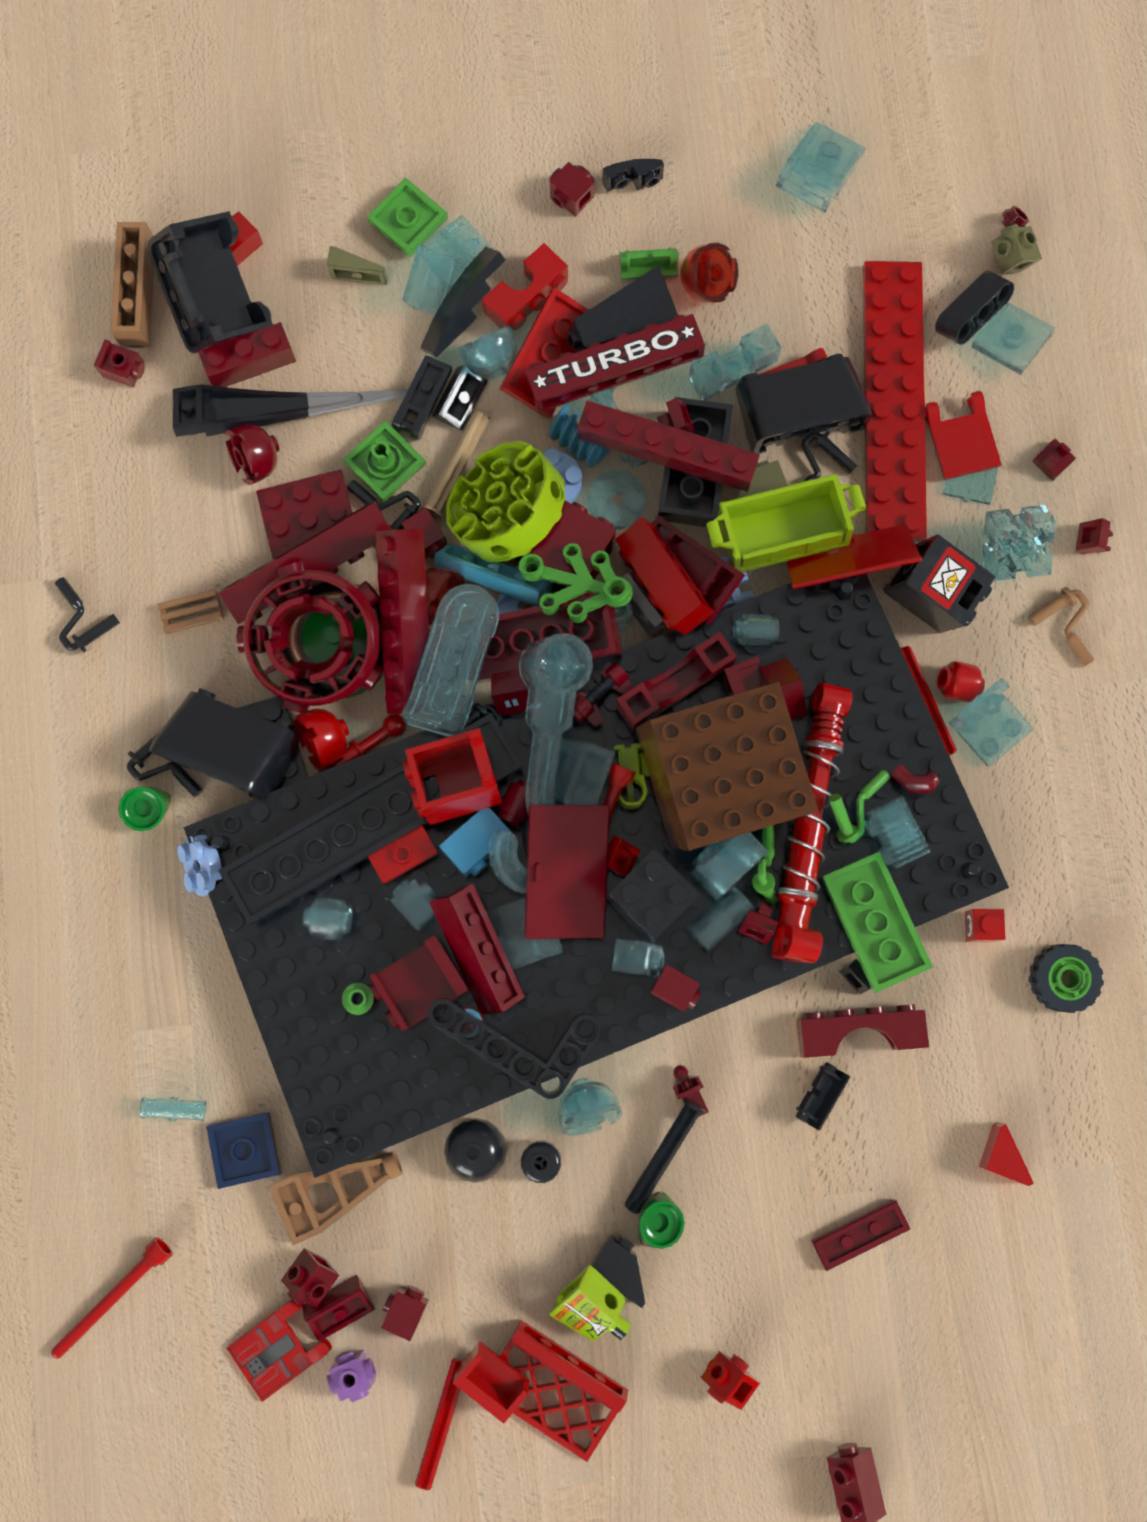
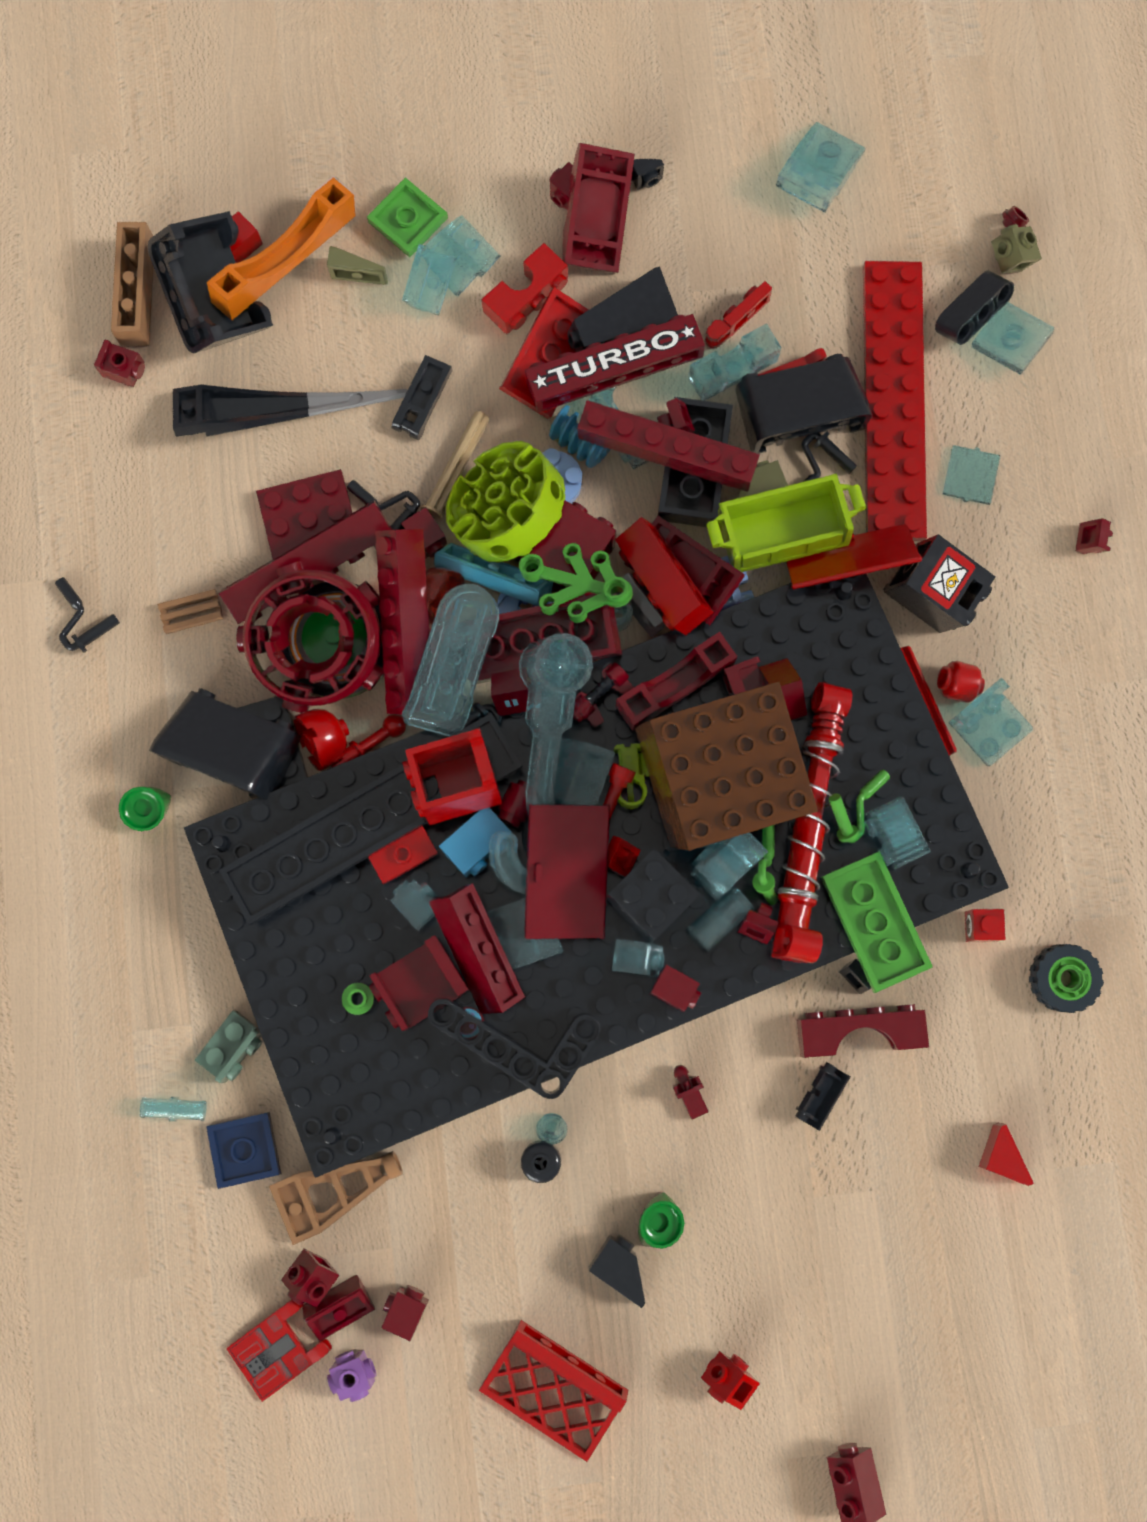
(156, 1254): red piece -> none
(177, 771): black piece -> none
(209, 861): light blue plate -> none
(230, 1047): none -> sand green bracket
(244, 282): none -> orange arch
(247, 356): dark red brick -> none
(252, 451): dark red cylinder -> none
(328, 918): clear light blue head -> none
(384, 461): bright green plate -> none
(439, 1430): red axle -> none
(455, 311): black slope -> none
(459, 397): black slope -> none
(475, 1150): black cylinder -> none
(490, 353): clear light blue cylinder -> none
(491, 1382): red panel -> none
(551, 1128): none -> clear light blue plate
(587, 1106): clear light blue cylinder -> none
(591, 1306): lime torso -> none
(597, 208): none -> dark red slope
(623, 484): clear light blue plate -> none
(637, 263): bright green hinge -> none
(664, 1155): black axle -> none
(709, 273): clear red cylinder -> none
(738, 315): none -> red hinge
(756, 629): clear light blue brick -> none
(860, 1234): dark red tile -> none
(915, 783): dark red arm -> none
(963, 443): red flag -> none
(1018, 542): clear light blue brick -> none
(1054, 459): dark red tile -> none
(1067, 597): medium nougat piece -> none

